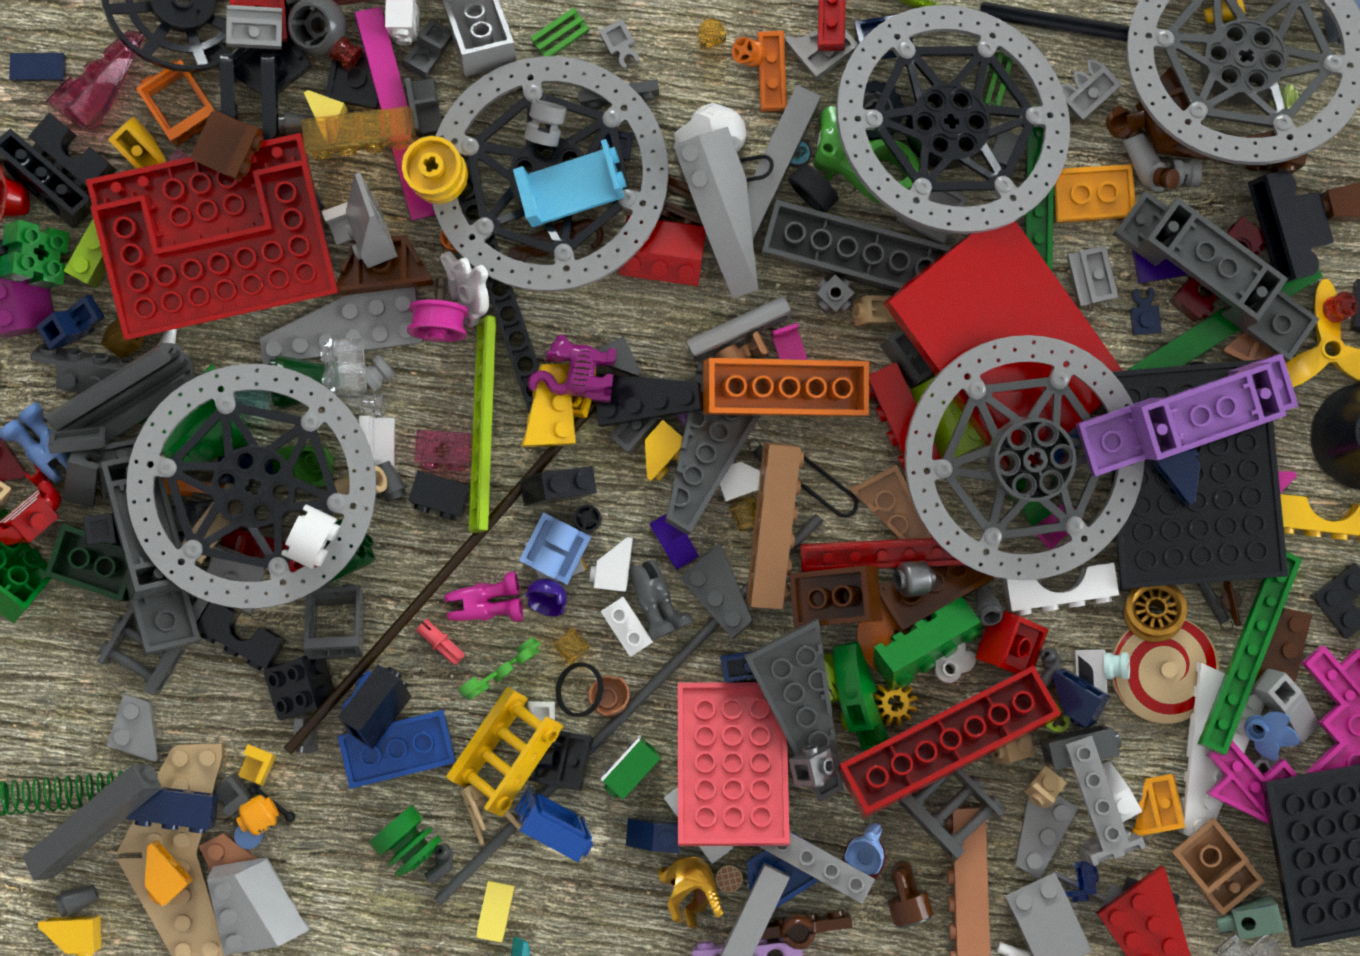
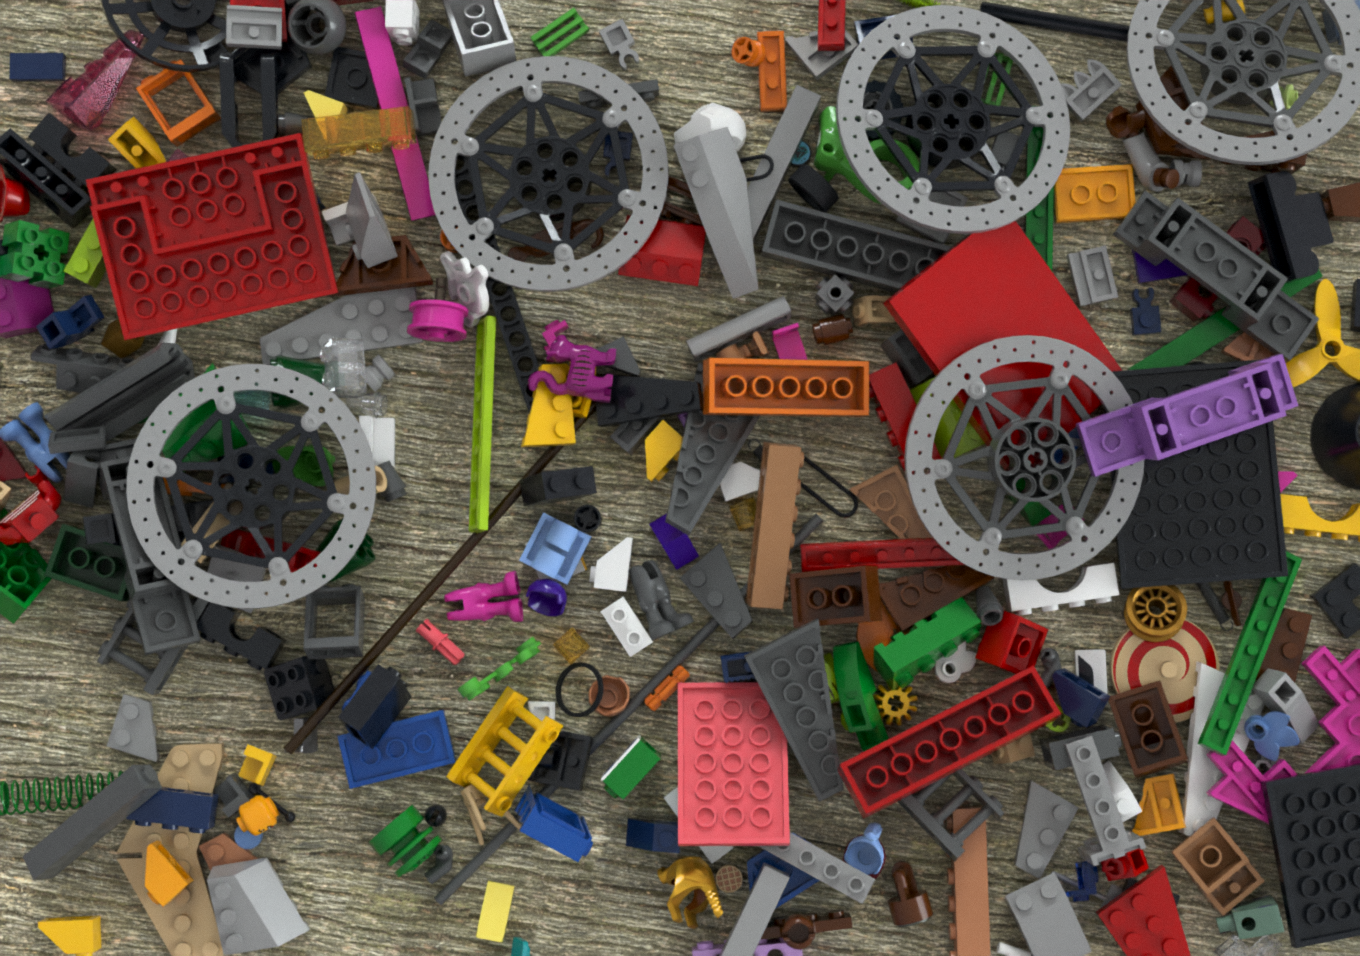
(74, 900): dark grey cone -> none
(227, 145): reddish brown bracket -> none
(310, 537): white brick -> none
(346, 53): clear red wheel -> none
(420, 170): yellow wheel -> none
(430, 441): clear pink brick -> none
(439, 494): black brick -> none
(441, 818): none -> black hinge
(545, 113): light grey wheel -> none
(552, 330): none -> dark pink bracket
(570, 186): medium azure panel -> none
(666, 688): none -> orange axle
(711, 33): clear yellow brick -> none
(812, 767): flat silver brick -> none
(832, 329): none -> reddish brown brick
(914, 578): flat silver head -> none
(1045, 788): tan bracket -> none
(1117, 665): light aqua wheel -> none
(1126, 866): none -> red brick
(1148, 729): none -> reddish brown slope
(1181, 474): dark blue slope -> none
(1347, 307): clear red wheel -> none

